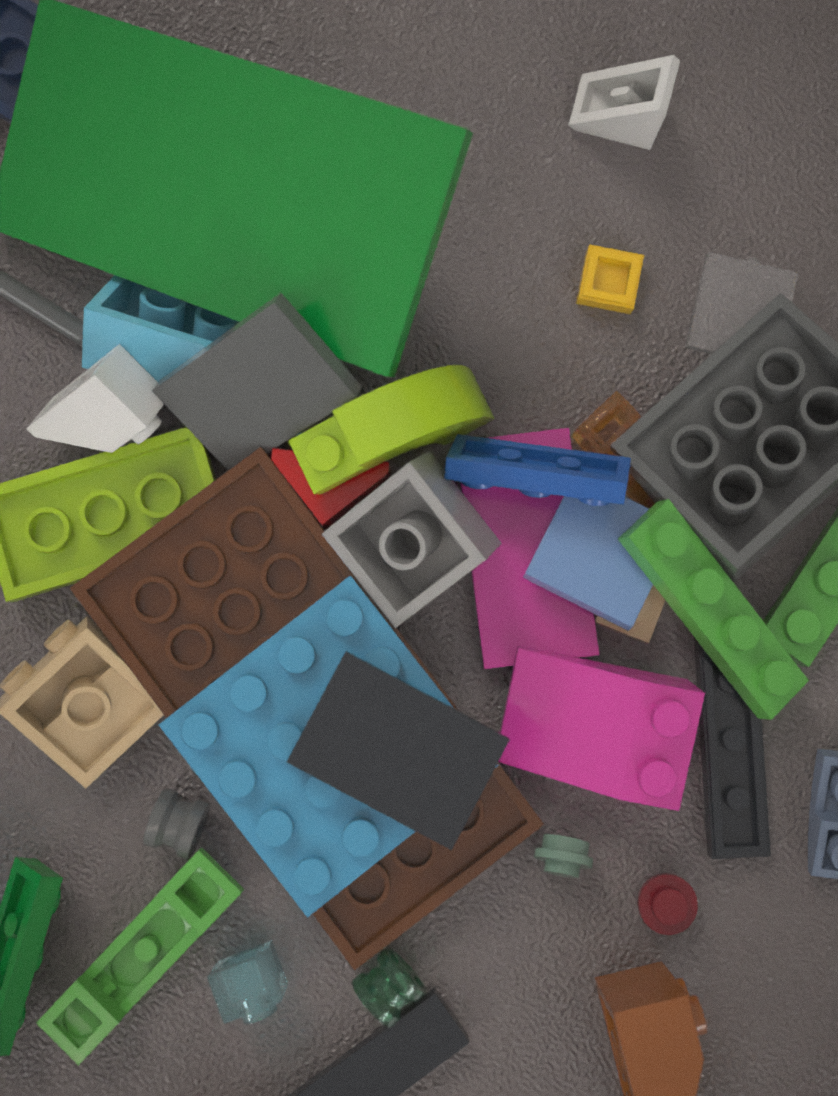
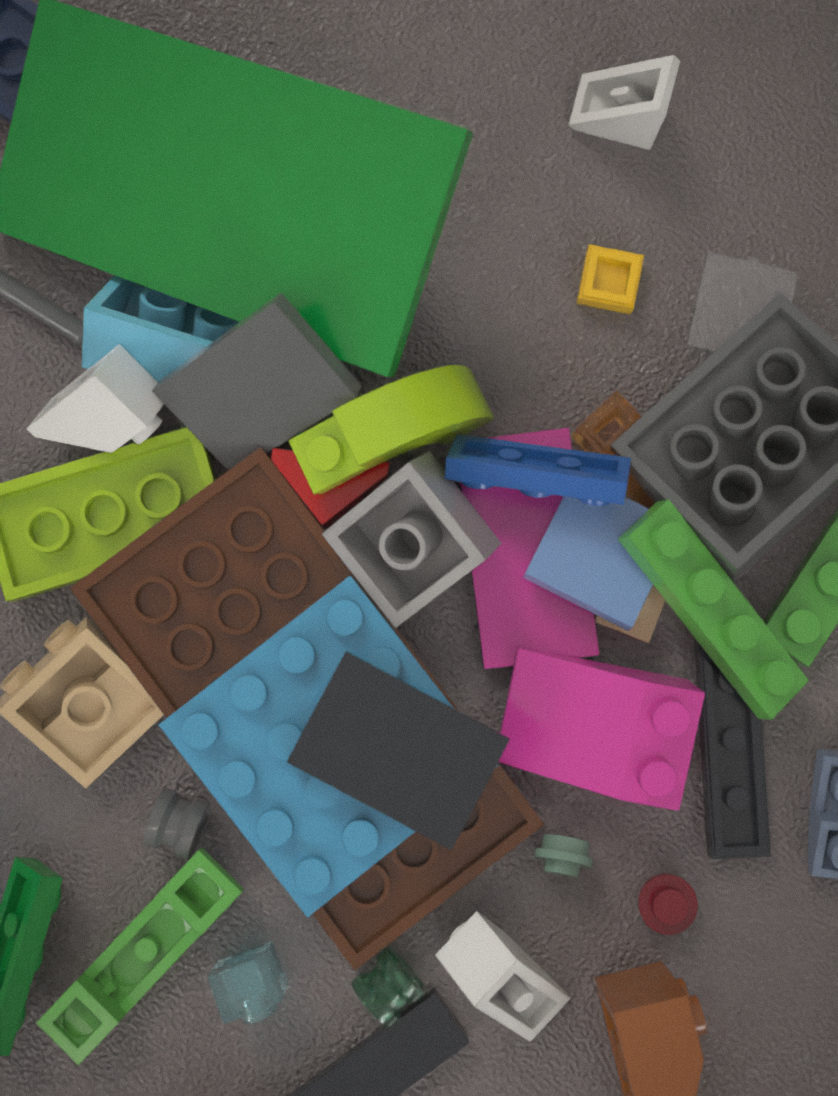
(501, 977): none -> white slope

